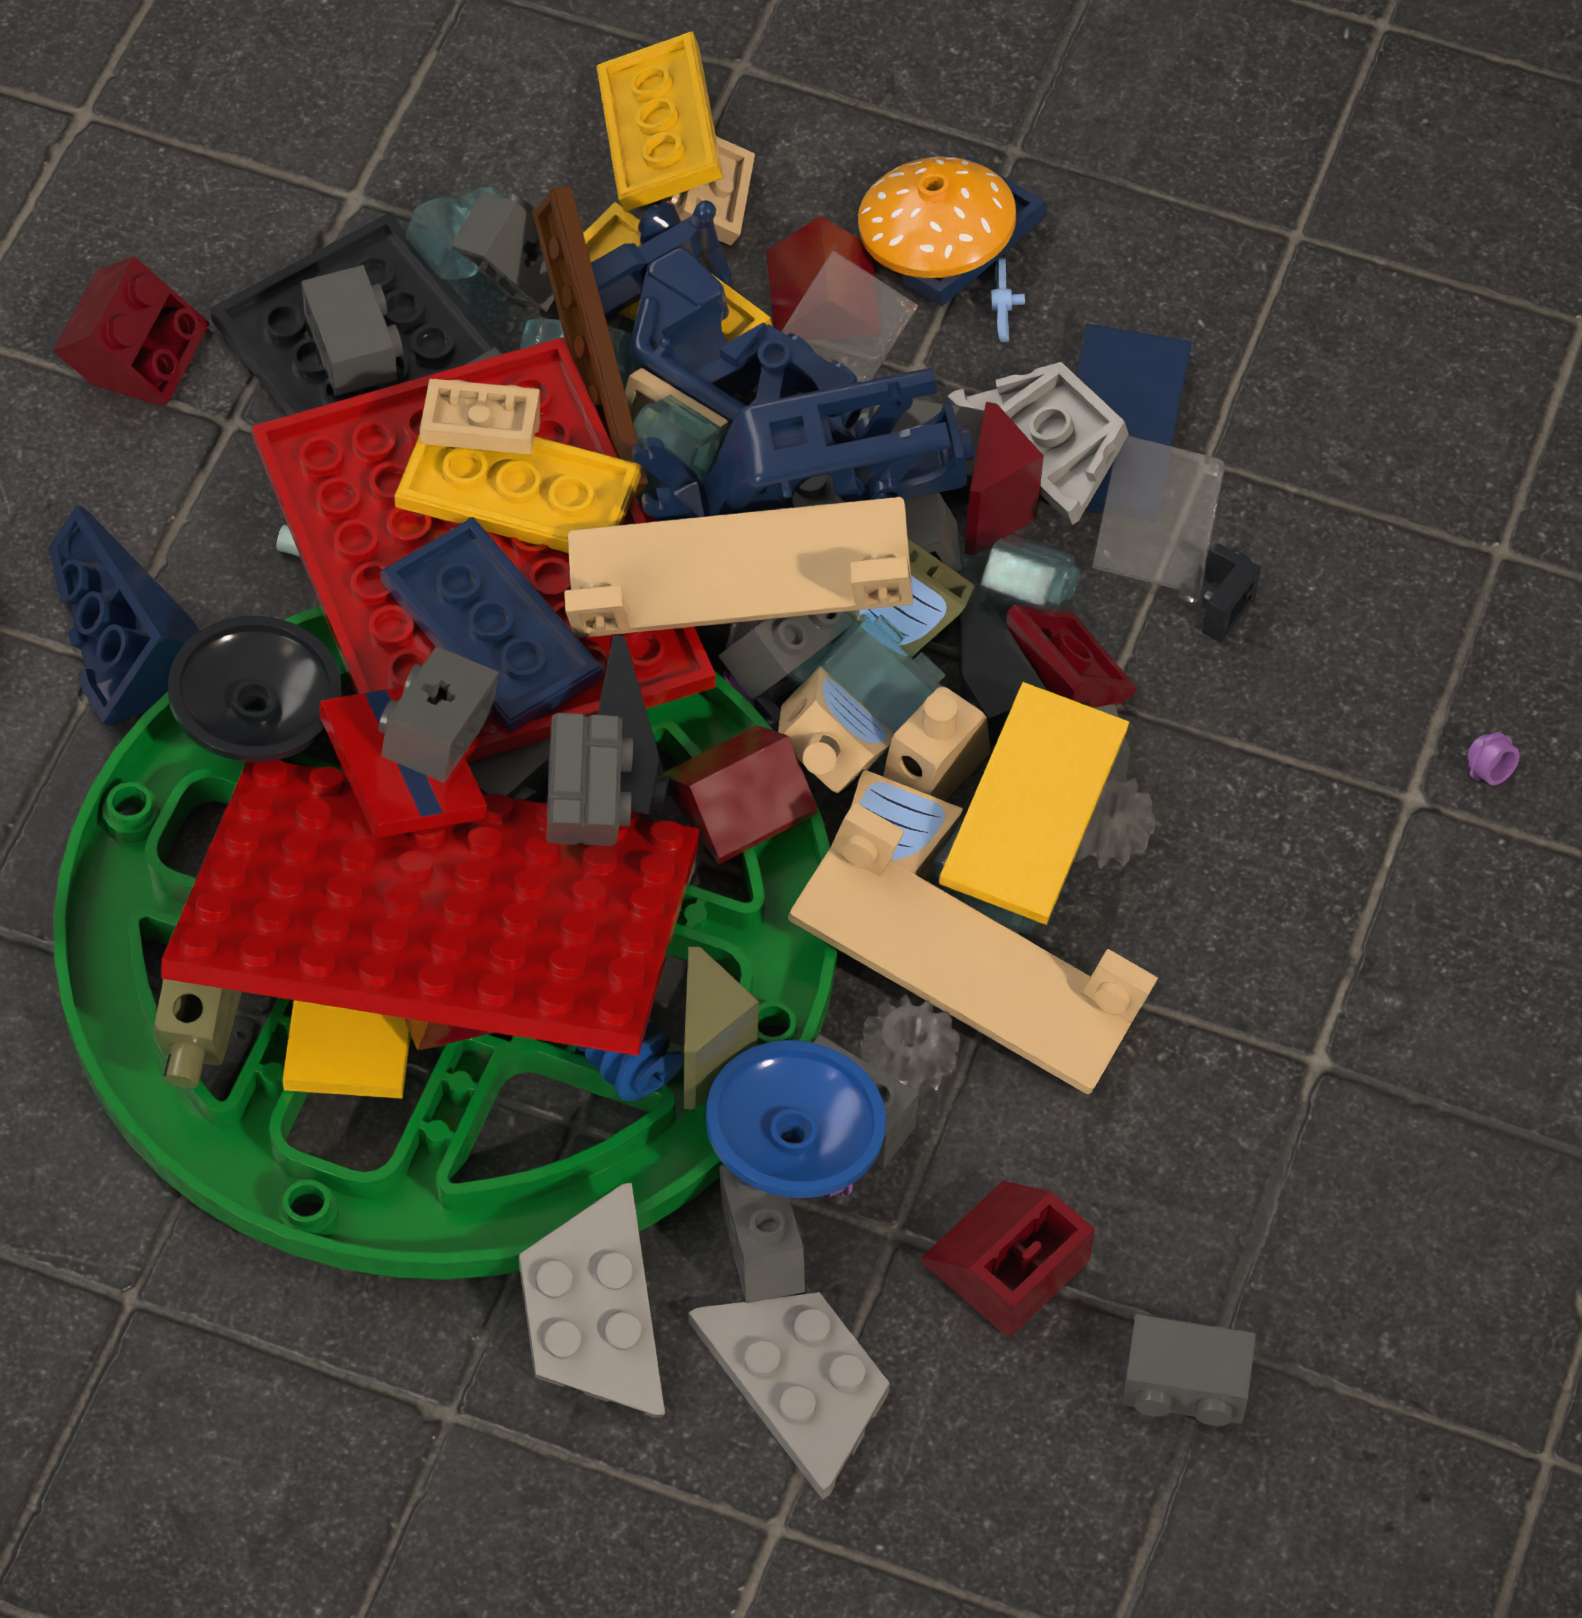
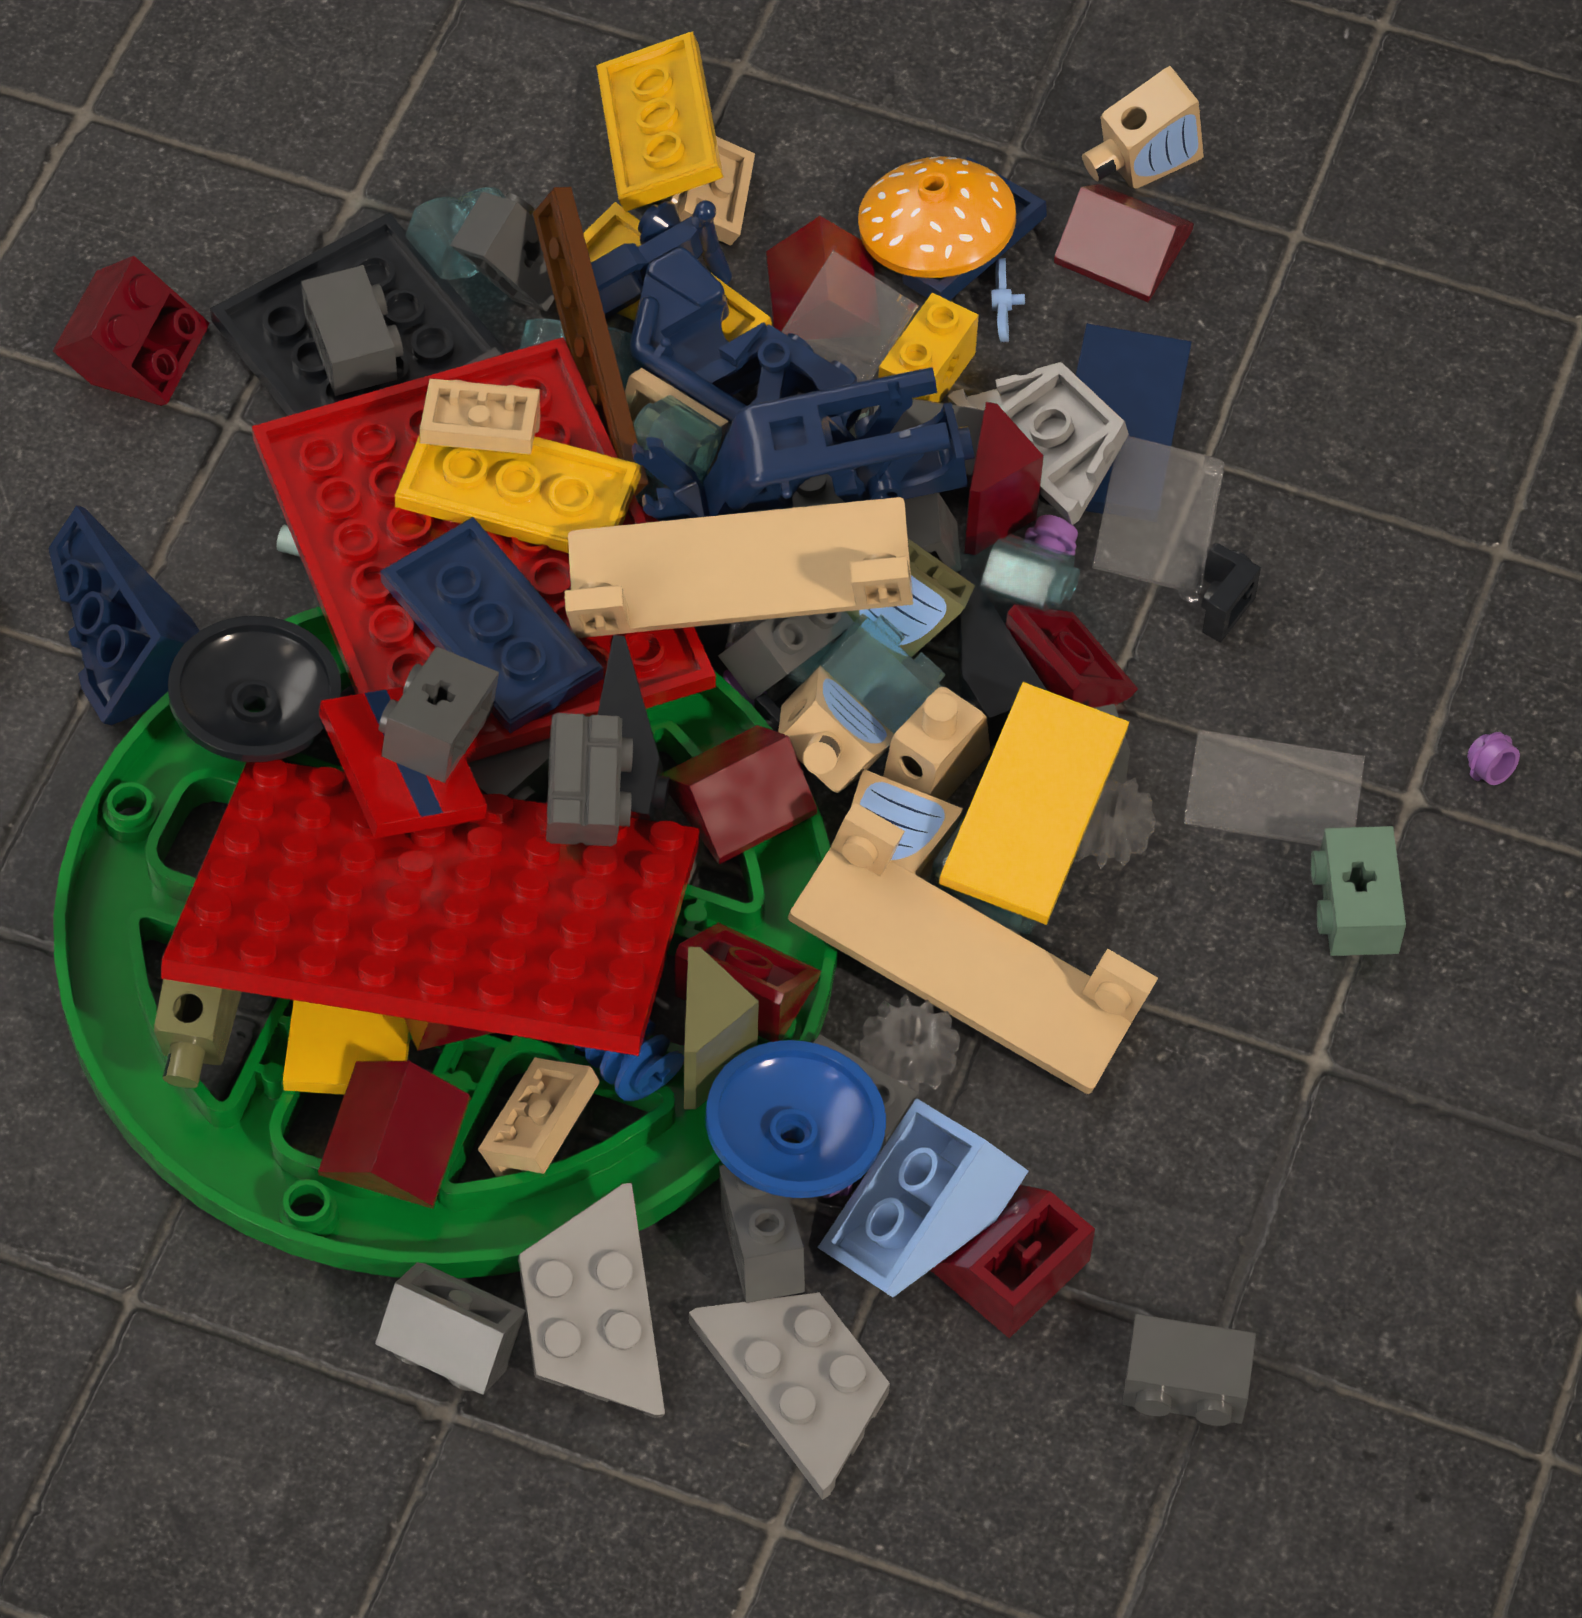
(395, 1131): none -> dark red slope
(450, 1328): none -> brick
(538, 1116): none -> tan bracket
(767, 974): none -> dark red slope
(921, 1200): none -> light blue slope
(939, 338): none -> yellow brick
(1054, 533): none -> medium lavender plate
(1121, 241): none -> slope
(1149, 132): none -> tan torso
(1272, 788): none -> clear piece
(1373, 916): none -> sand green brick

